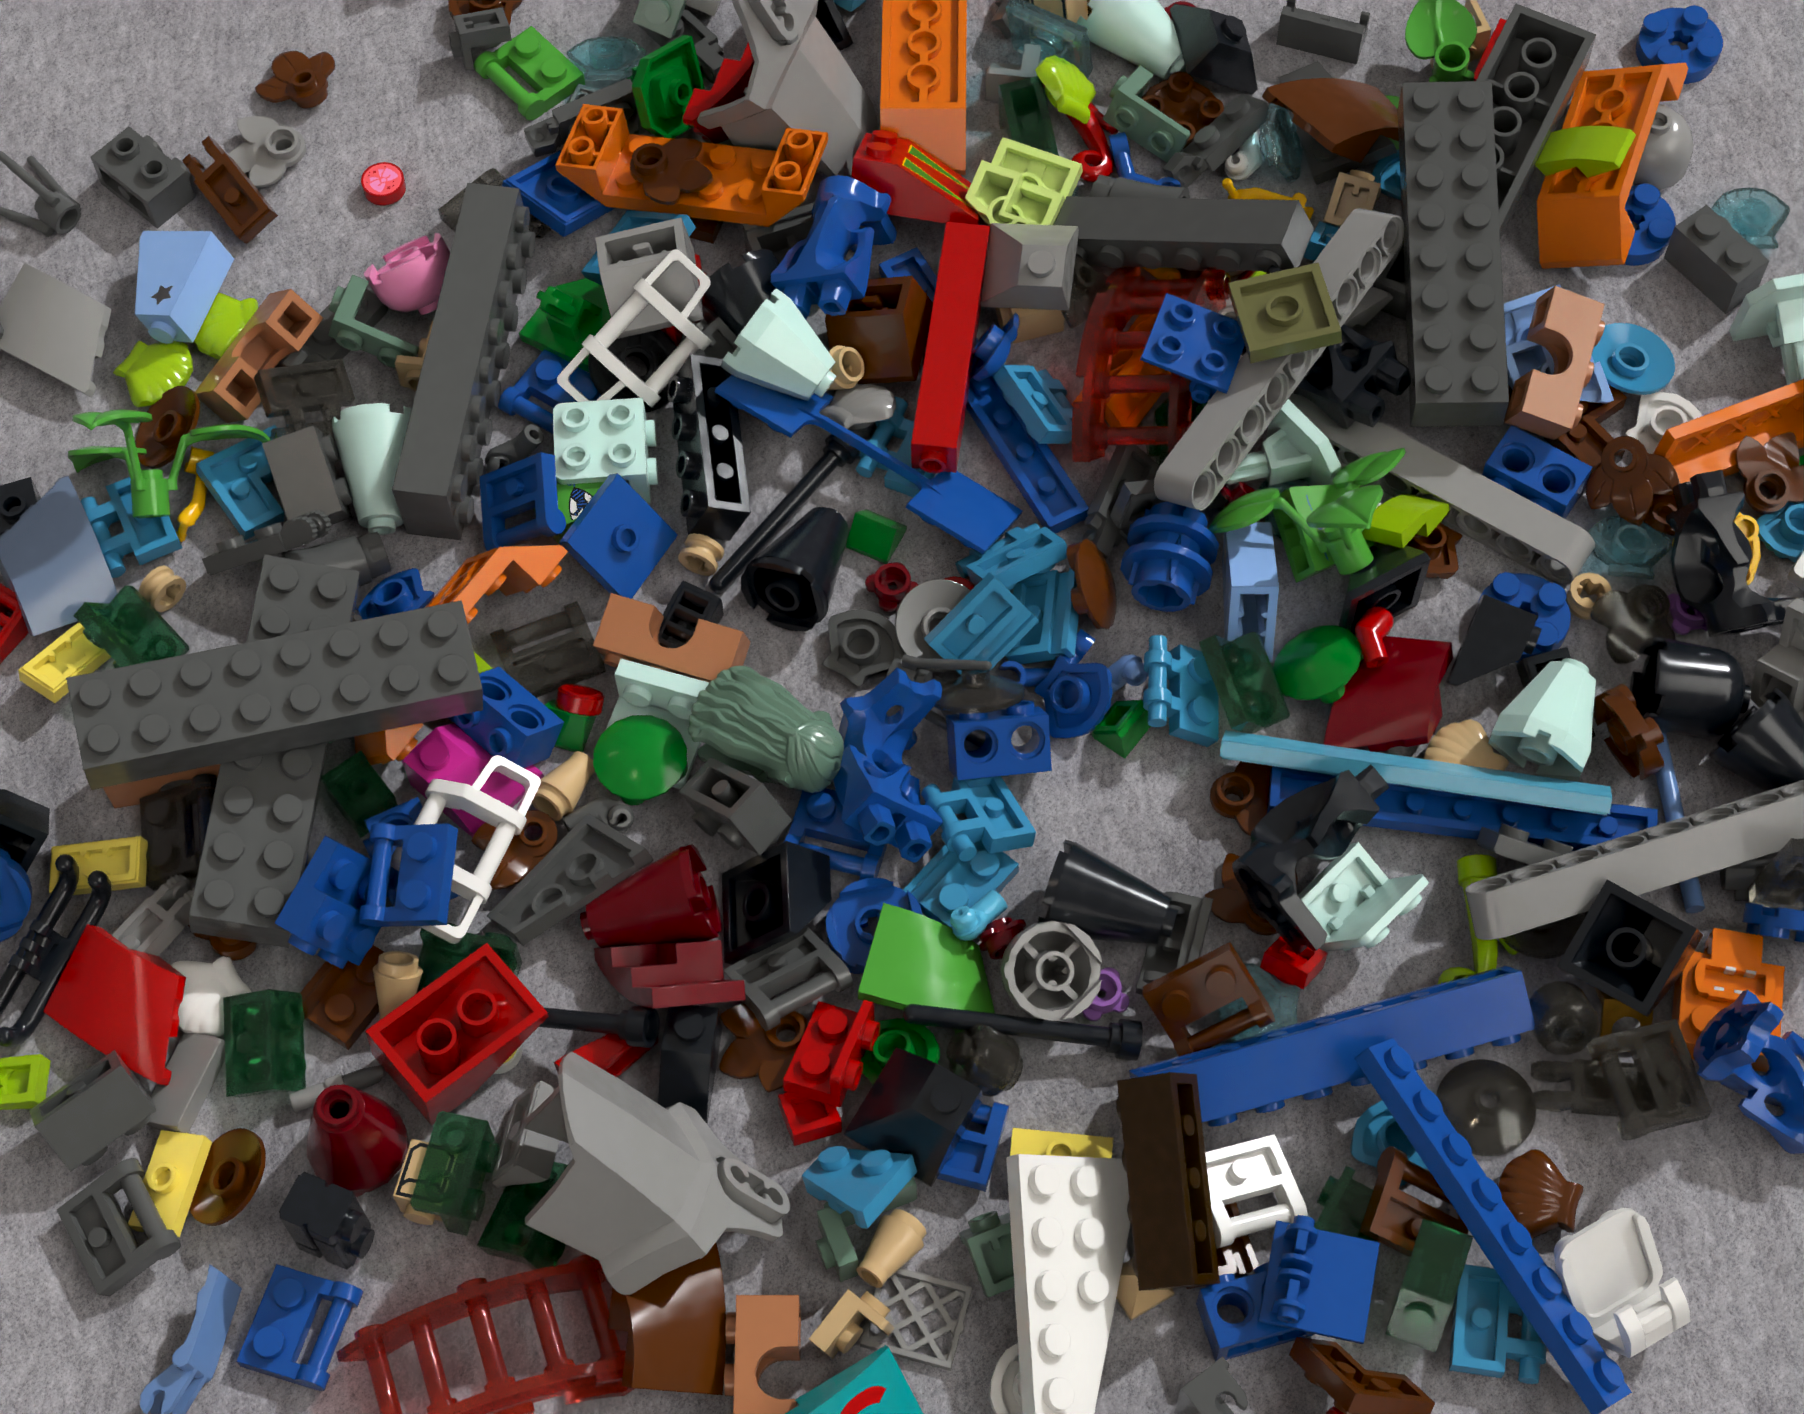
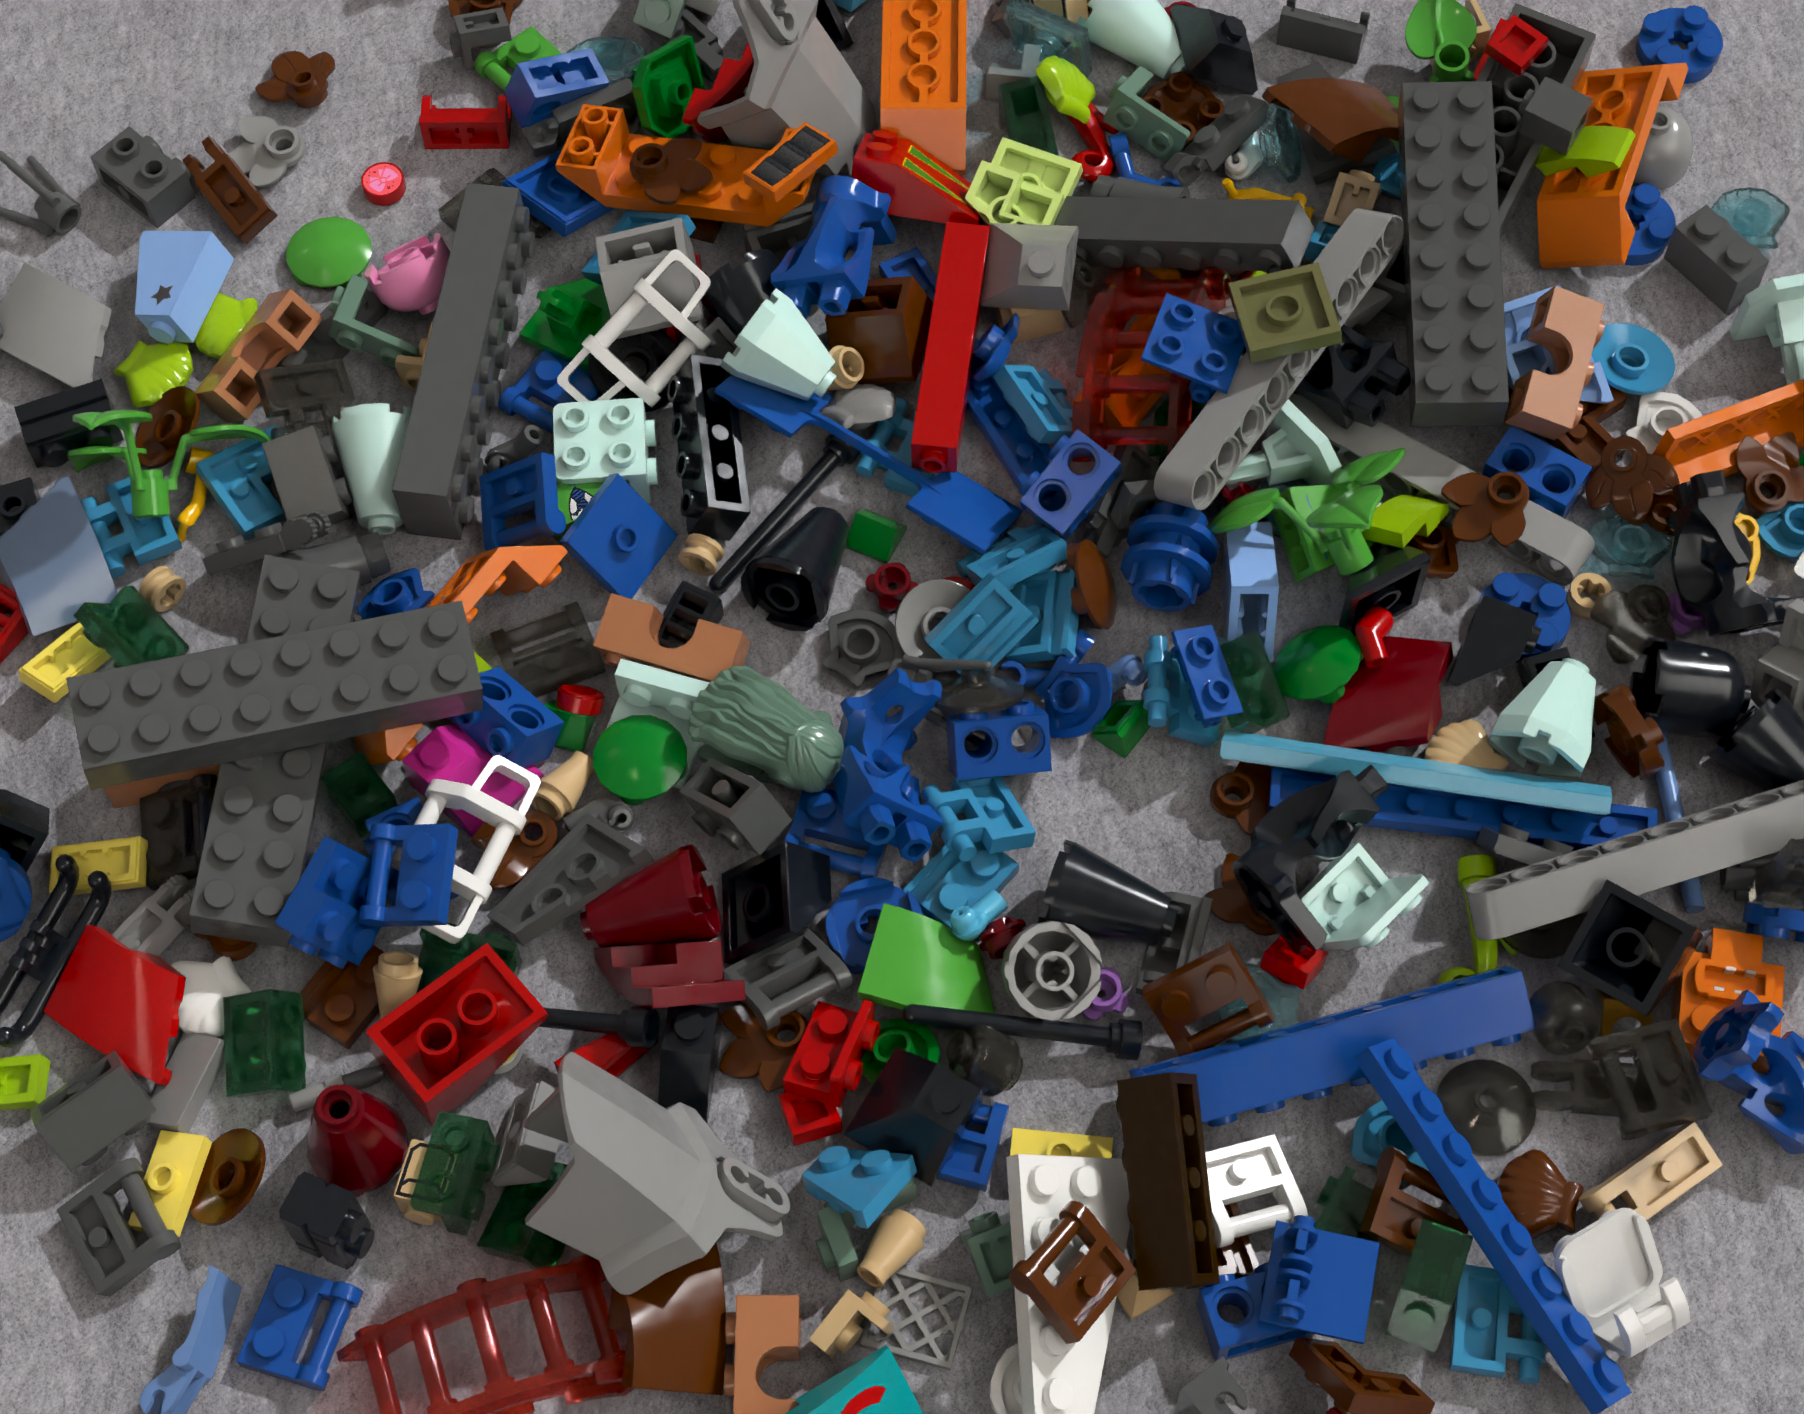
(50, 428): none -> black brick
(328, 252): none -> bright green dish
(465, 126): none -> red hinge
(551, 82): none -> blue brick
(790, 162): none -> tile
(1081, 491): none -> blue brick
(1085, 1283): none -> reddish brown plate
(1207, 674): none -> blue hinge
(1483, 511): none -> reddish brown plate
(1516, 45): none -> red plate
(1554, 115): none -> dark grey brick
(1657, 1174): none -> tan plate

